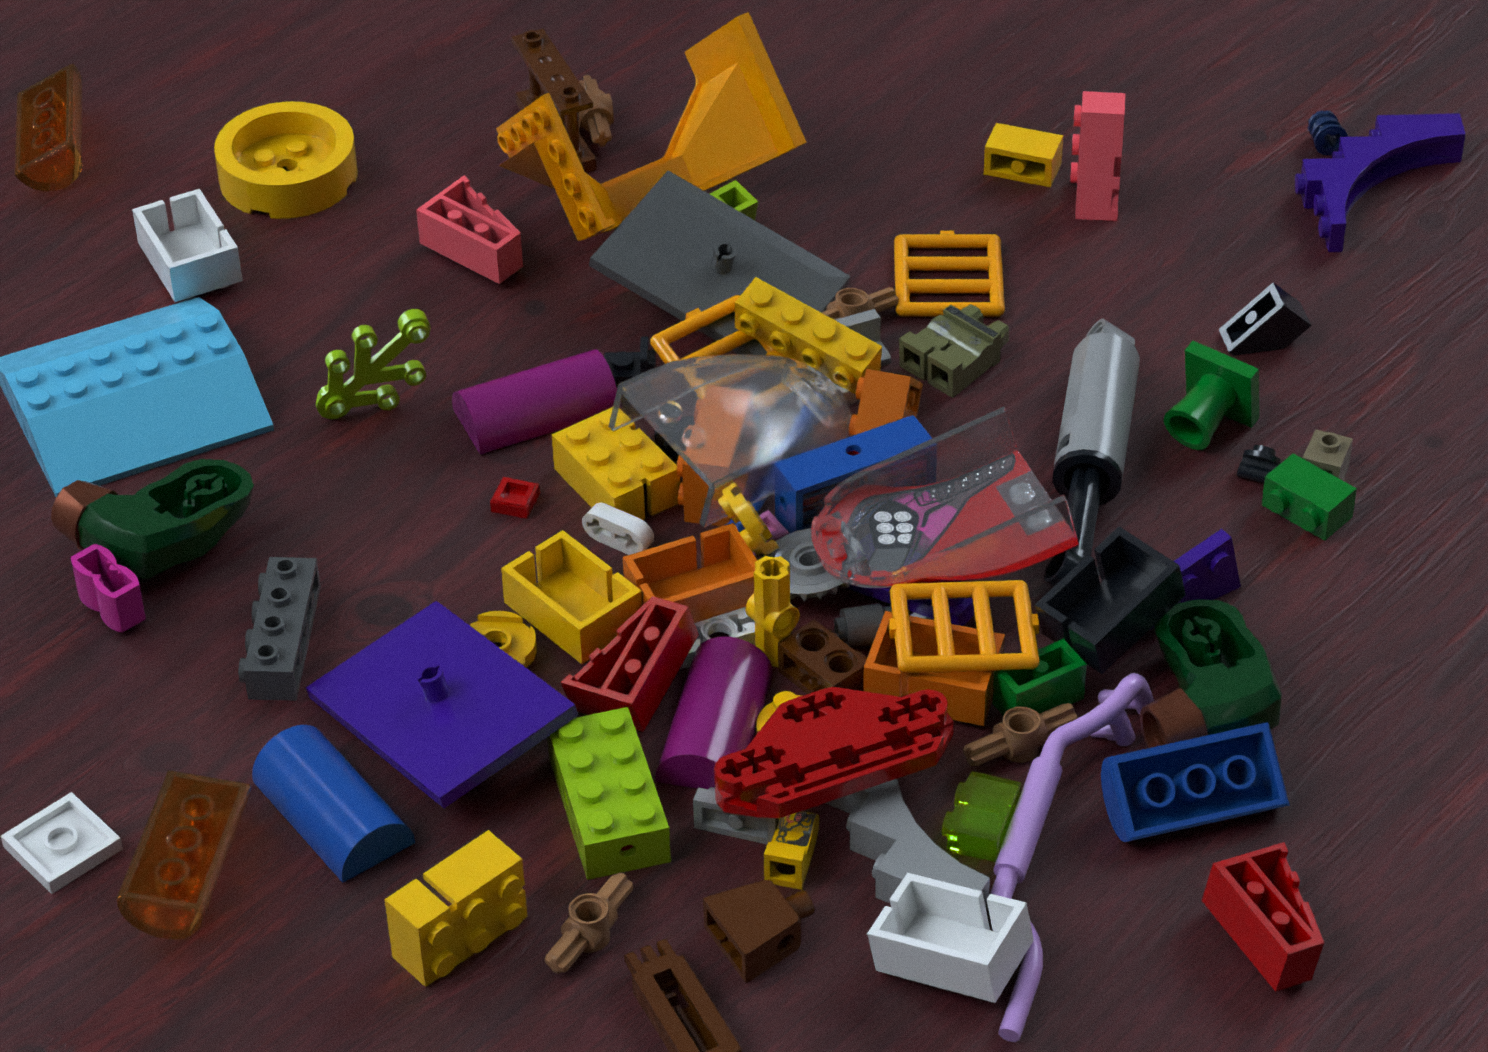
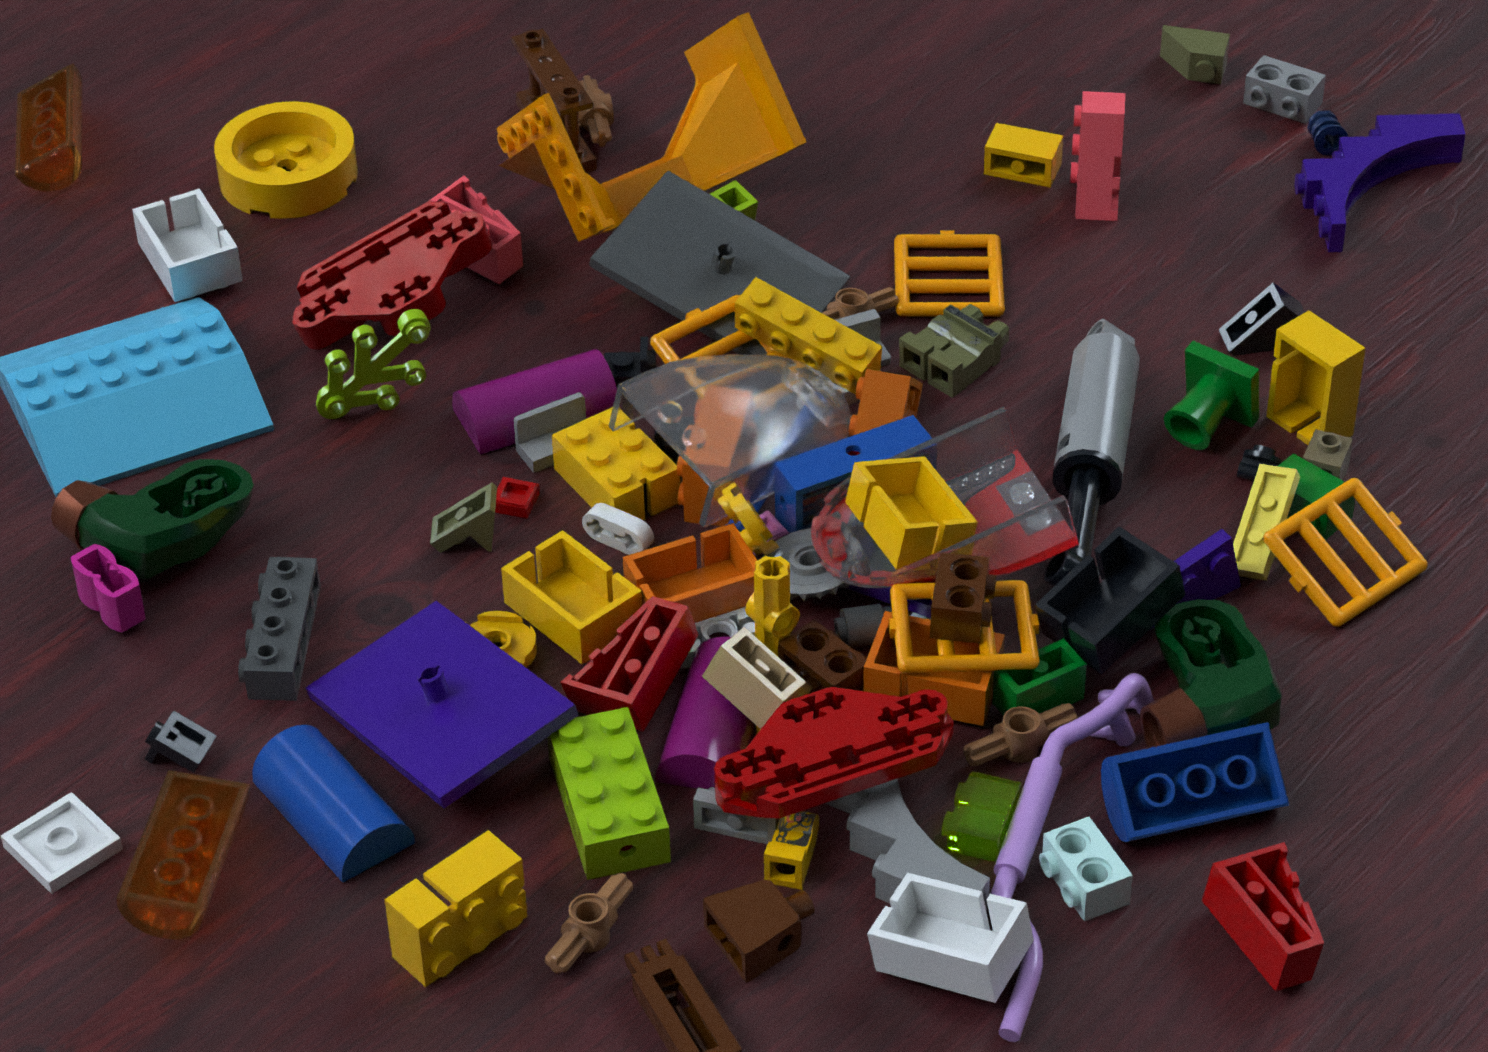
(179, 741): none -> black bracket
(389, 273): none -> red connector
(468, 517): none -> olive slope
(536, 427): none -> light grey panel
(753, 677): none -> tan slope
(907, 508): none -> yellow piece
(960, 598): none -> reddish brown brick
(1086, 869): none -> light aqua brick
(1195, 53): none -> olive slope
(1265, 508): none -> light yellow plate
(1284, 89): none -> light grey brick
(1315, 376): none -> yellow piece
(1329, 505): none -> light orange bar

